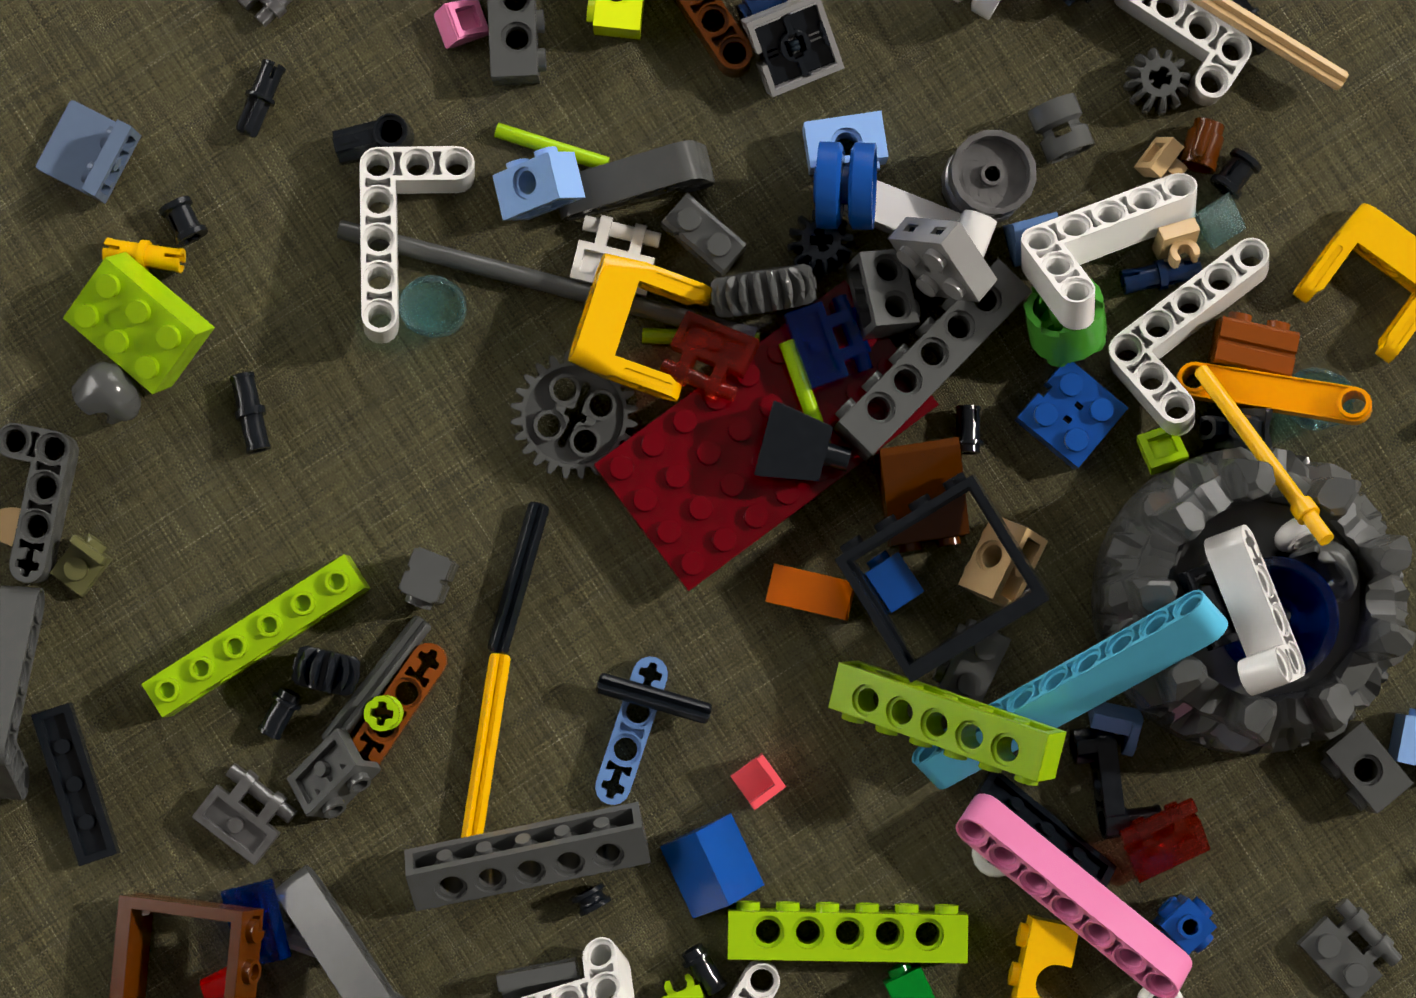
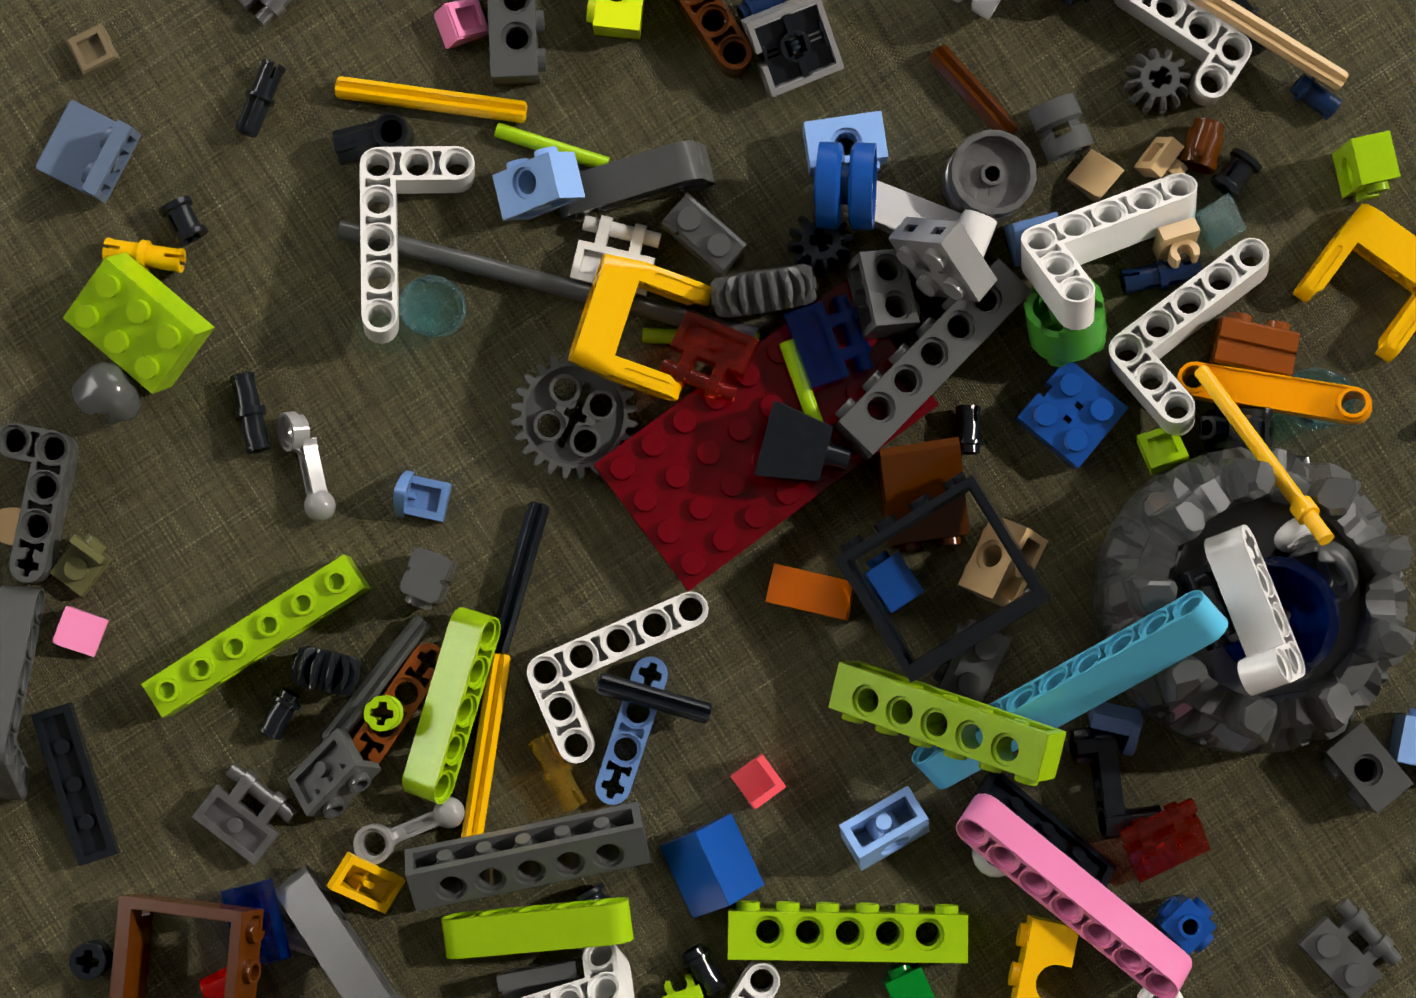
(80, 631): none -> bright pink slope
(82, 968): none -> black bush
(93, 50): none -> dark tan tile
(294, 435): none -> light grey piece
(366, 882): none -> yellow slope
(421, 497): none -> medium blue tile
(431, 99): none -> yellow axle
(445, 815): none -> light grey piece
(451, 705): none -> lime beam
(537, 928): none -> lime beam
(557, 772): none -> clear yellow pin
(602, 656): none -> white beam
(884, 828): none -> light blue brick
(972, 90): none -> reddish brown axle
(1095, 175): none -> tan slope
(1315, 96): none -> dark blue pin
(1366, 166): none -> lime brick

